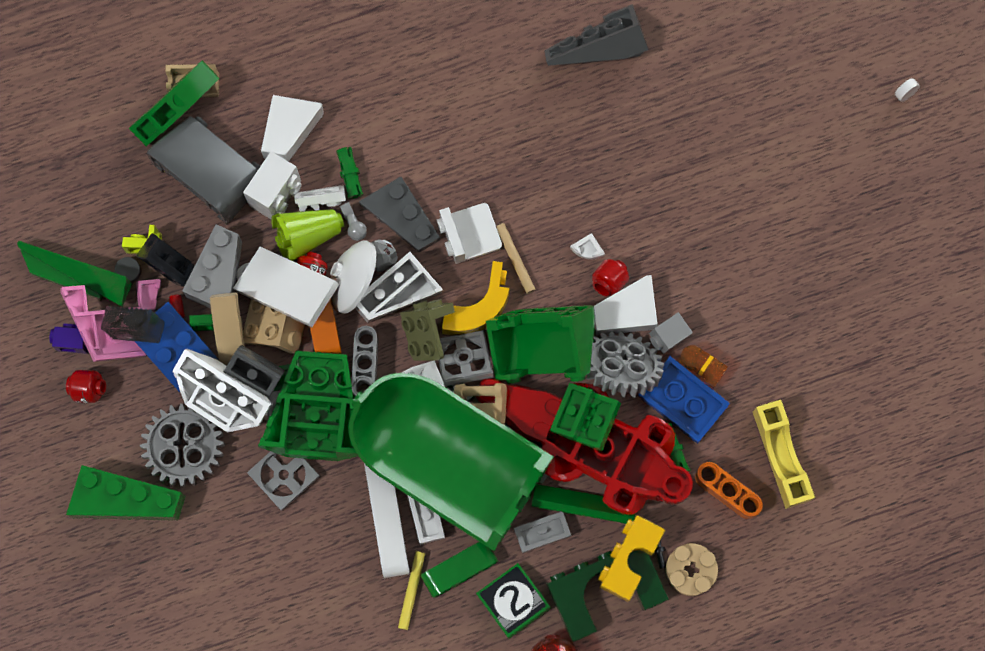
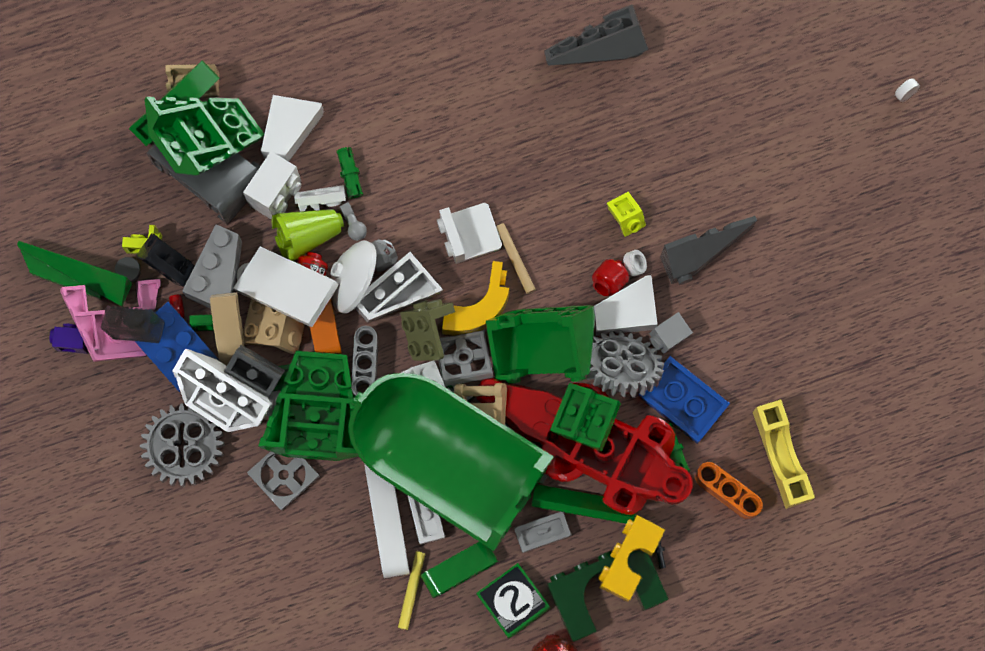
(85, 386): red head -> none
(118, 497): green wedge -> none
(200, 133): none -> green wedge
(402, 213): dark grey wing -> none
(588, 248): white tile -> none
(627, 214): none -> neon yellow bracket
(635, 262): none -> white tile
(692, 254): none -> dark grey wedge
(702, 363): clear orange leg -> none
(703, 560): tan plate -> none

